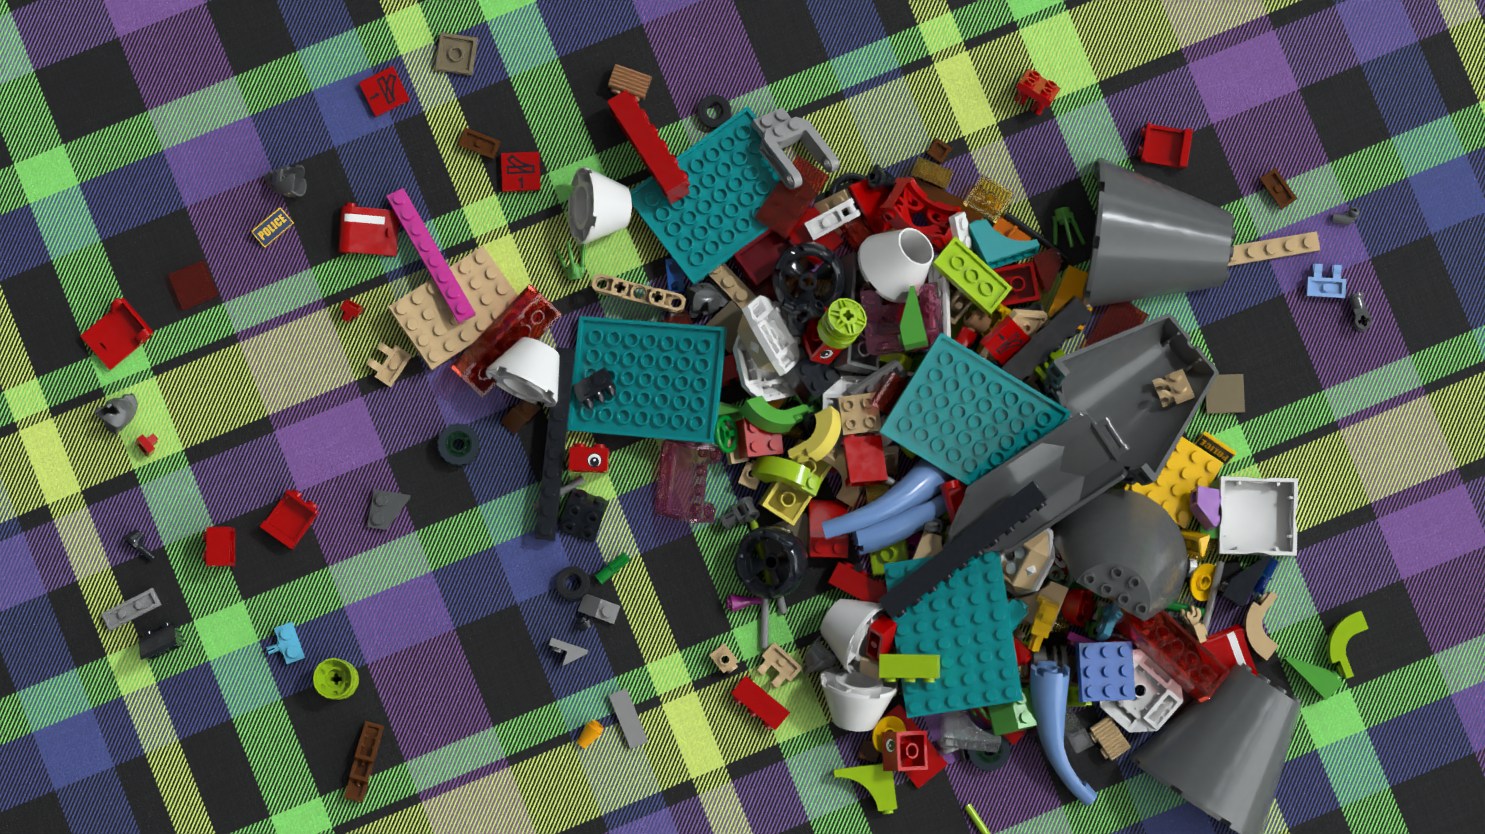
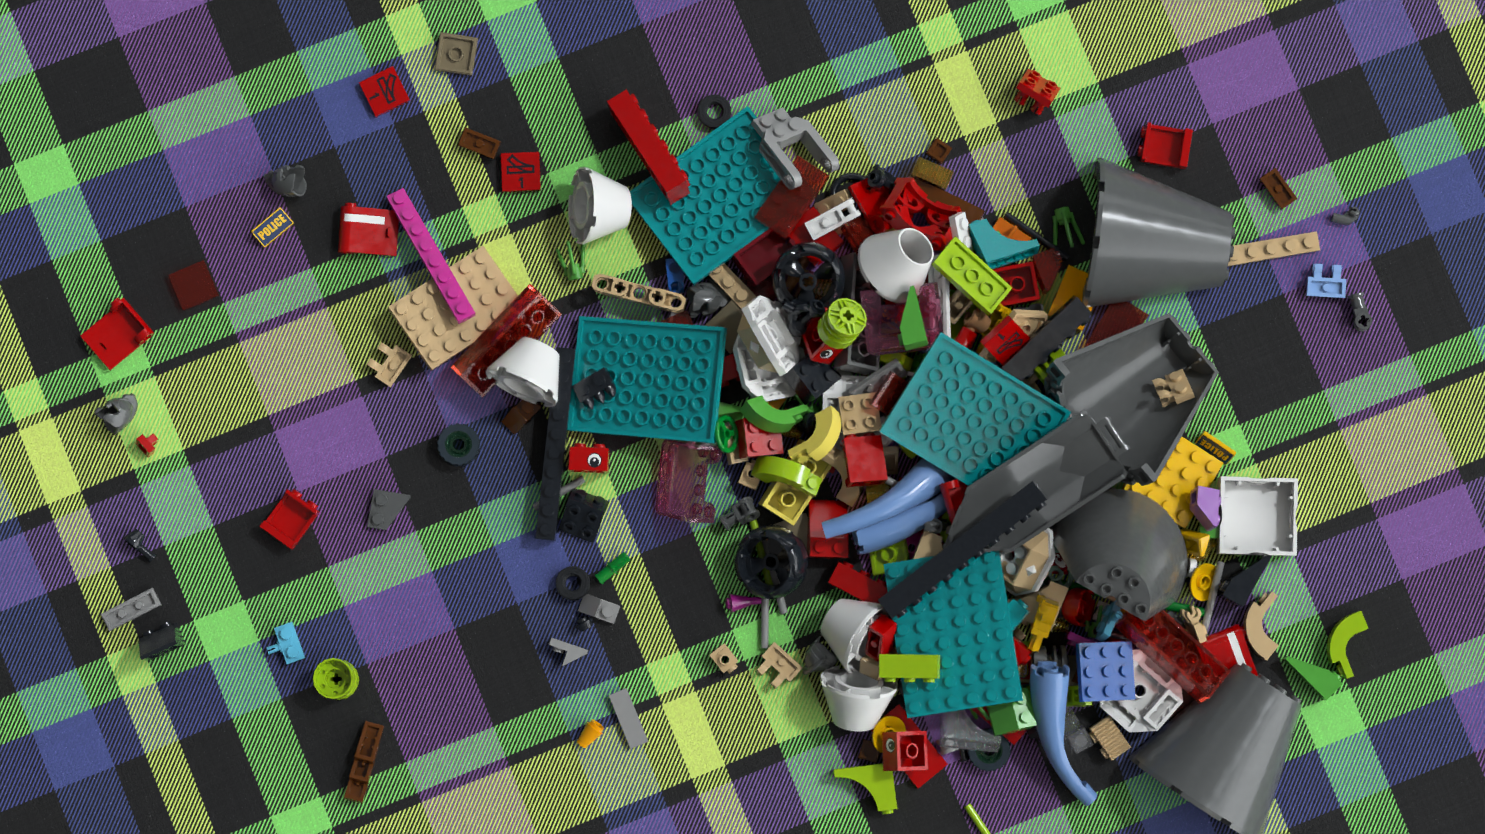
(219, 546): red brick -> none
(351, 310): red tile -> none
(625, 78): medium nougat brick -> none
(759, 703): red brick -> none
(989, 199): clear yellow slope -> none
(1226, 395): dark tan tile -> none
(1266, 576): clear blue axle -> none

